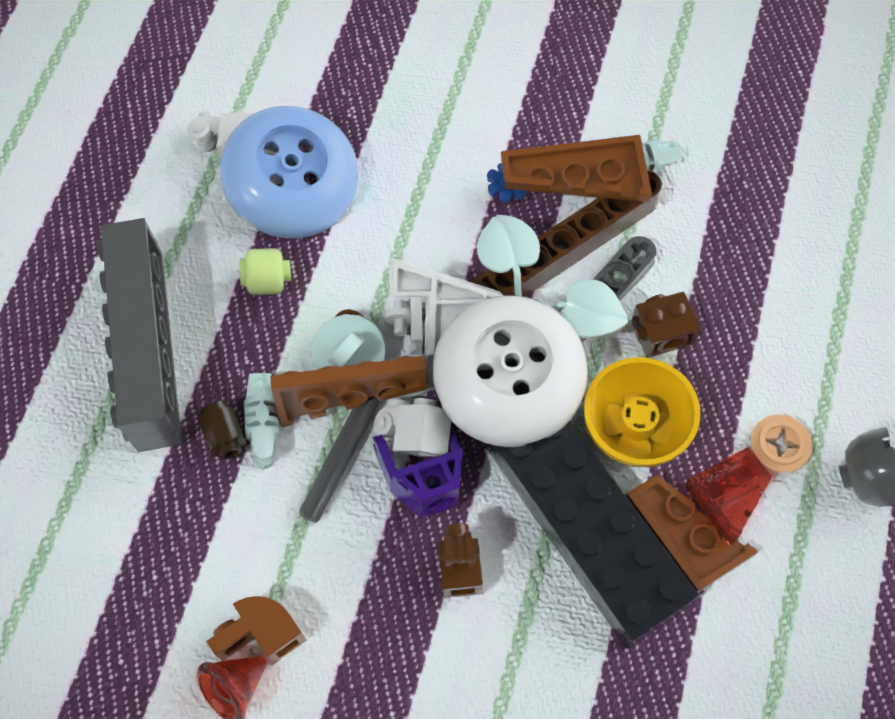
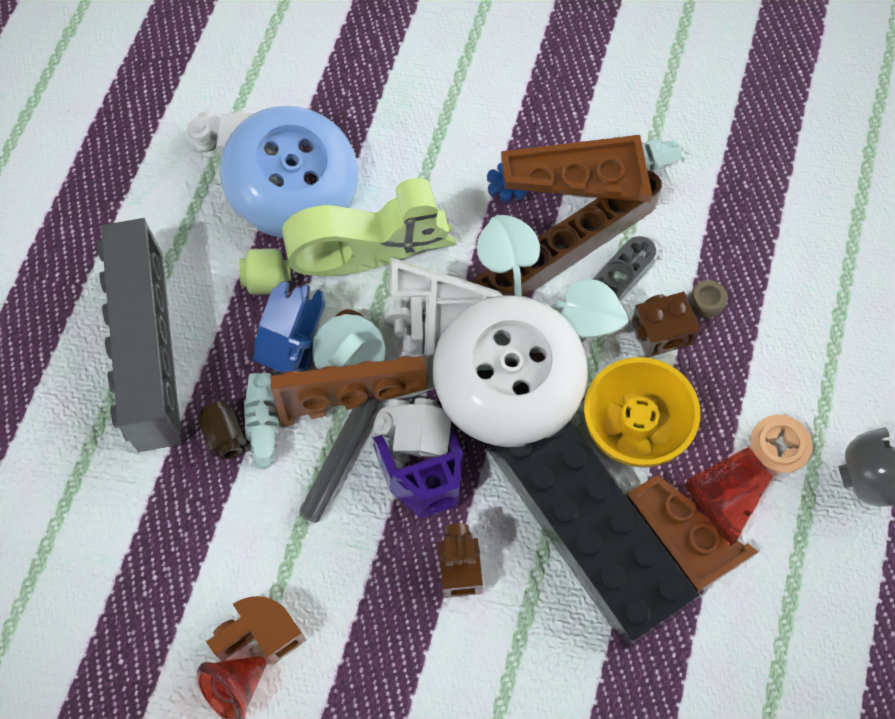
(288, 328): none -> blue piece
(351, 241): none -> yellowish green animal
(708, 298): none -> dark tan tile

